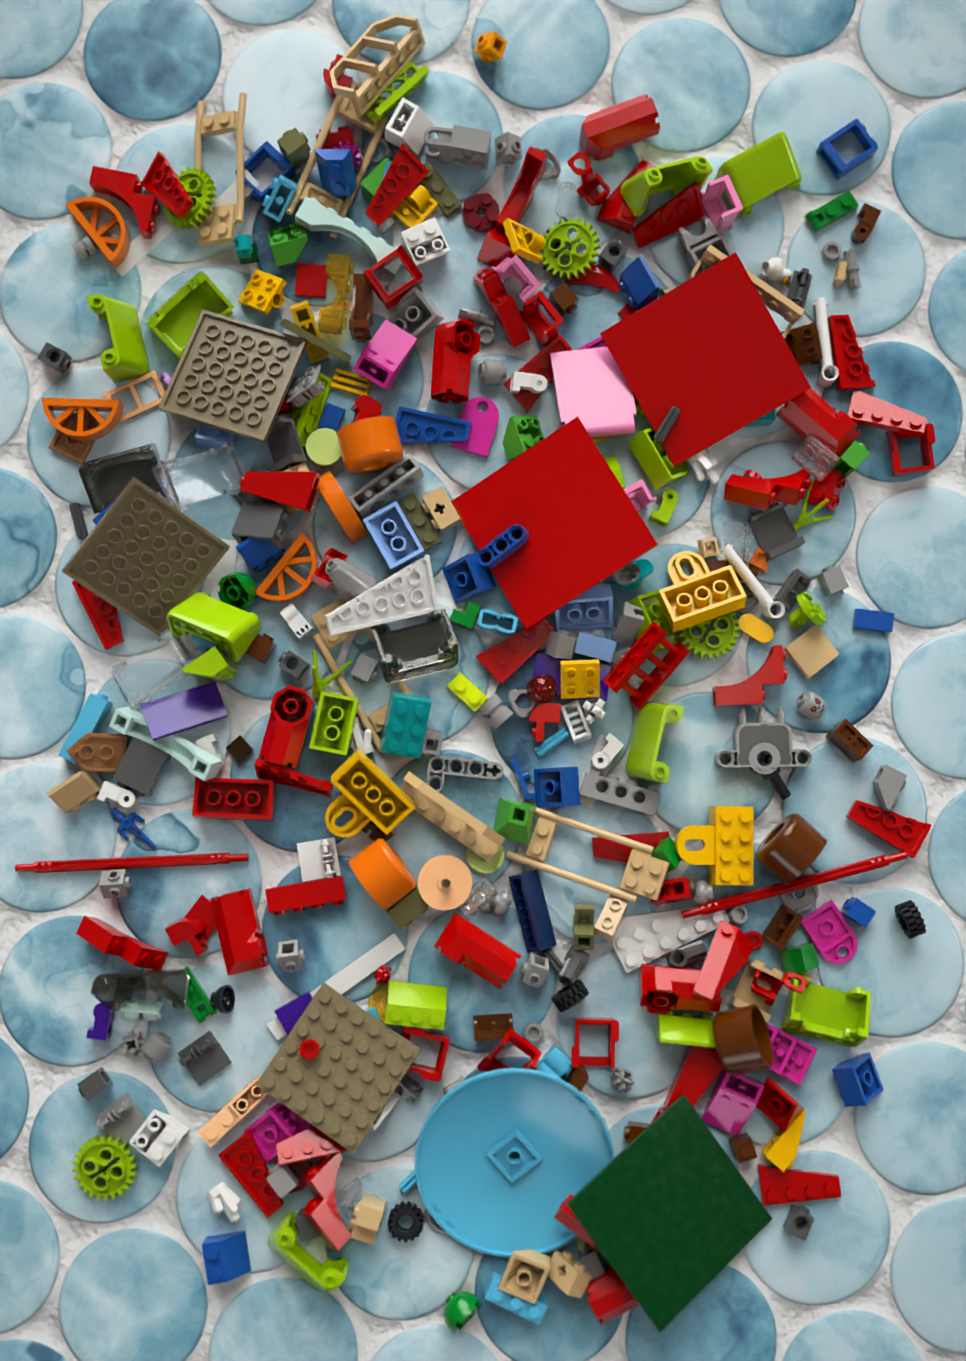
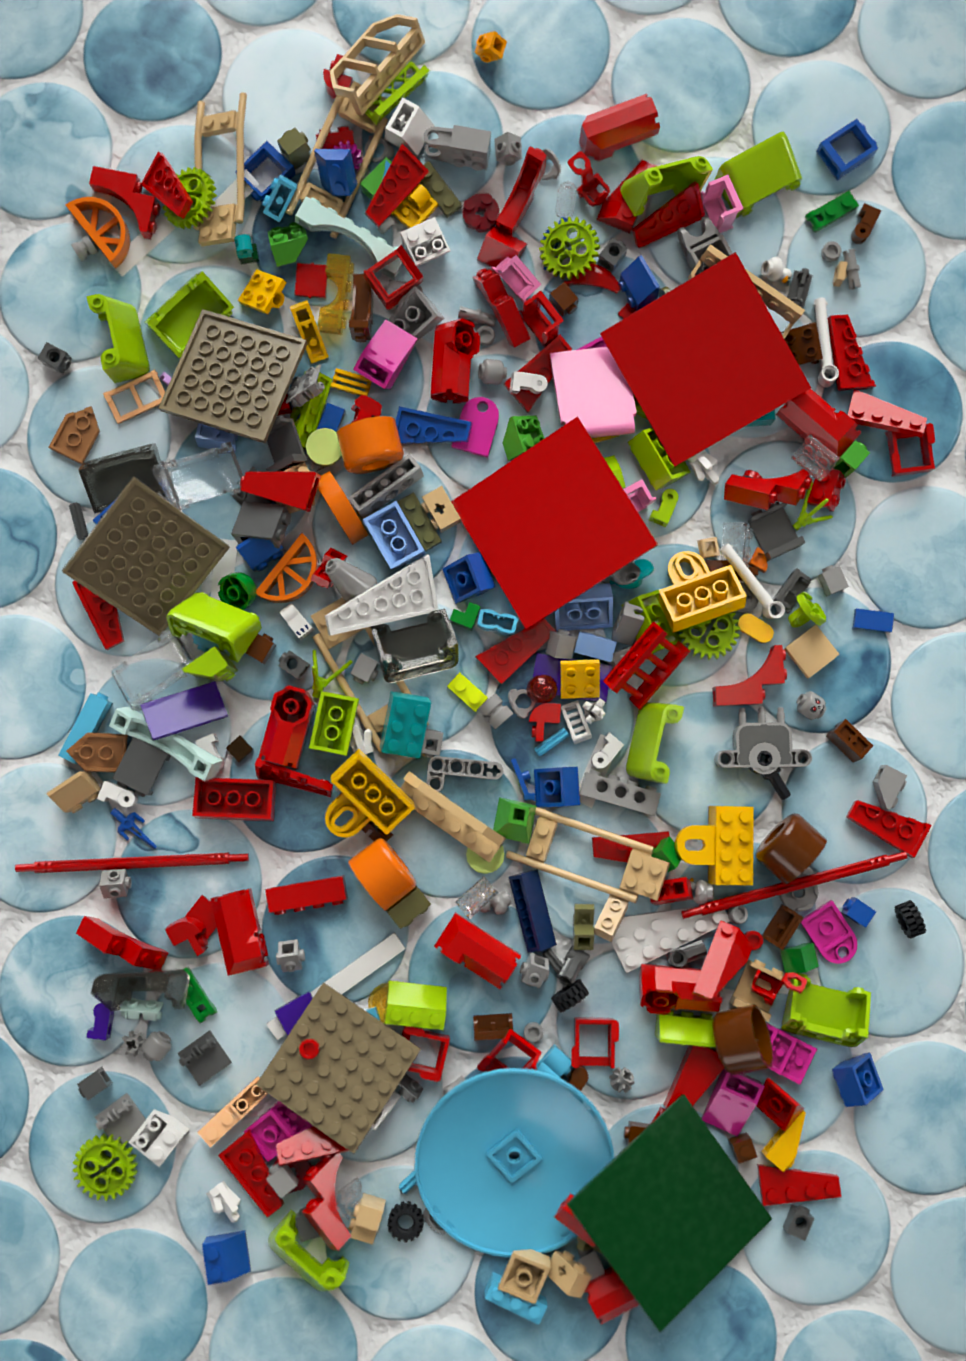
(93, 406): orange window -> none
(223, 999): black piece -> none
(315, 340): olive tile -> none
(318, 859): white hinge -> none
(382, 974): red plate -> none
(444, 882): light nougat piece -> none
(460, 1309): green cylinder -> none
(494, 546): blue beam -> none
(512, 286): light grey tile -> none
(524, 241): yellow plate -> none
(667, 424): dark grey axle -> none

